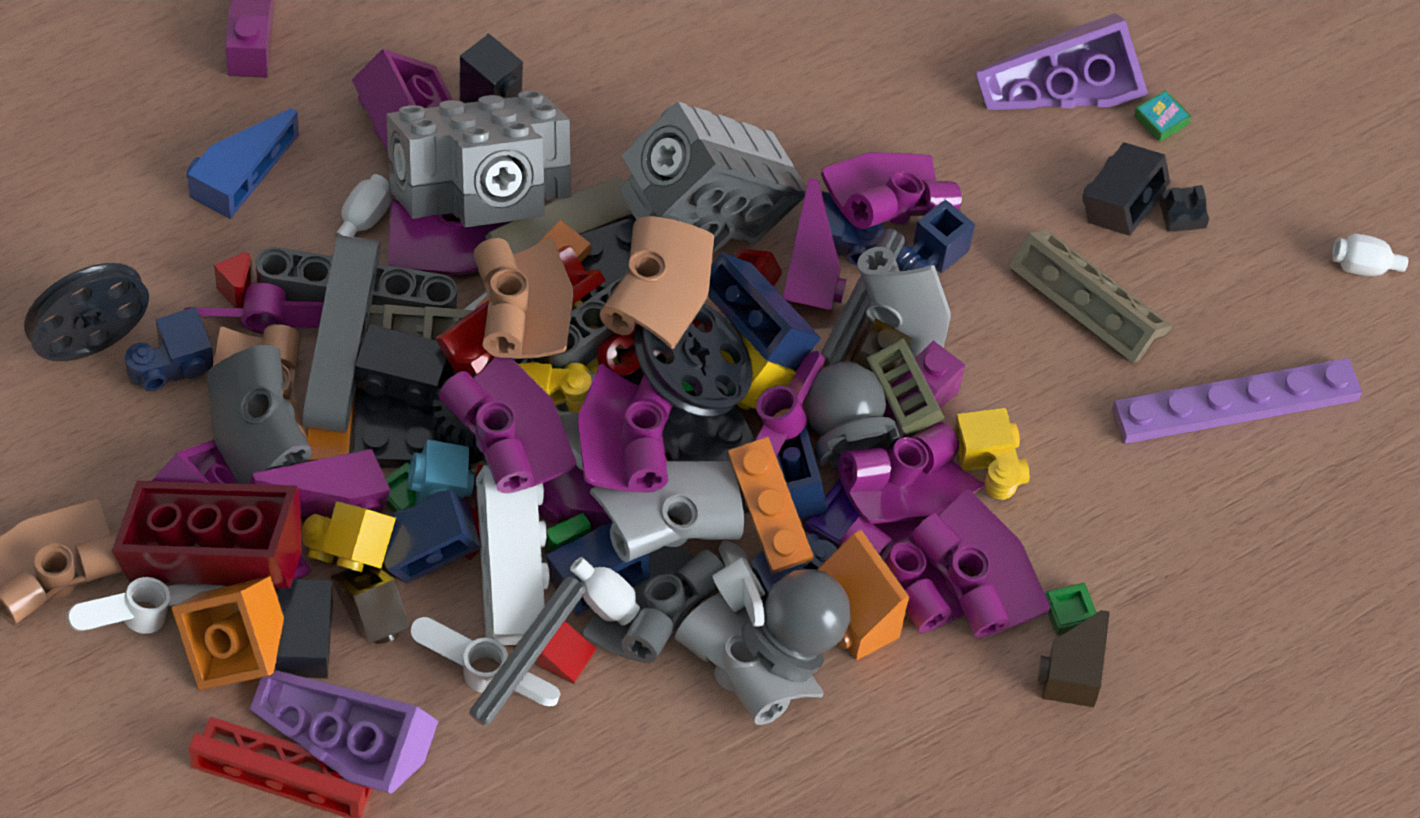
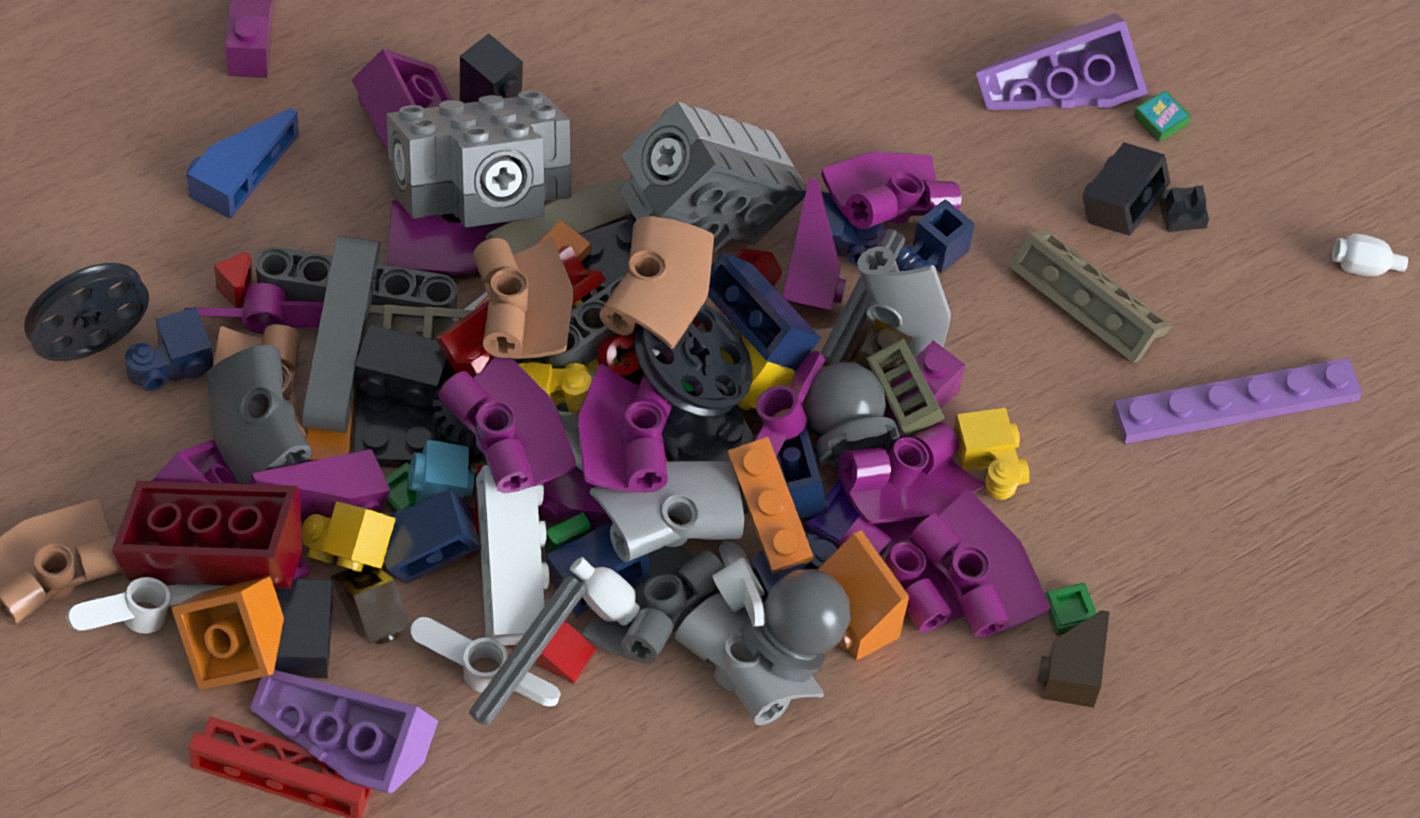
(365, 205): white plant -> none

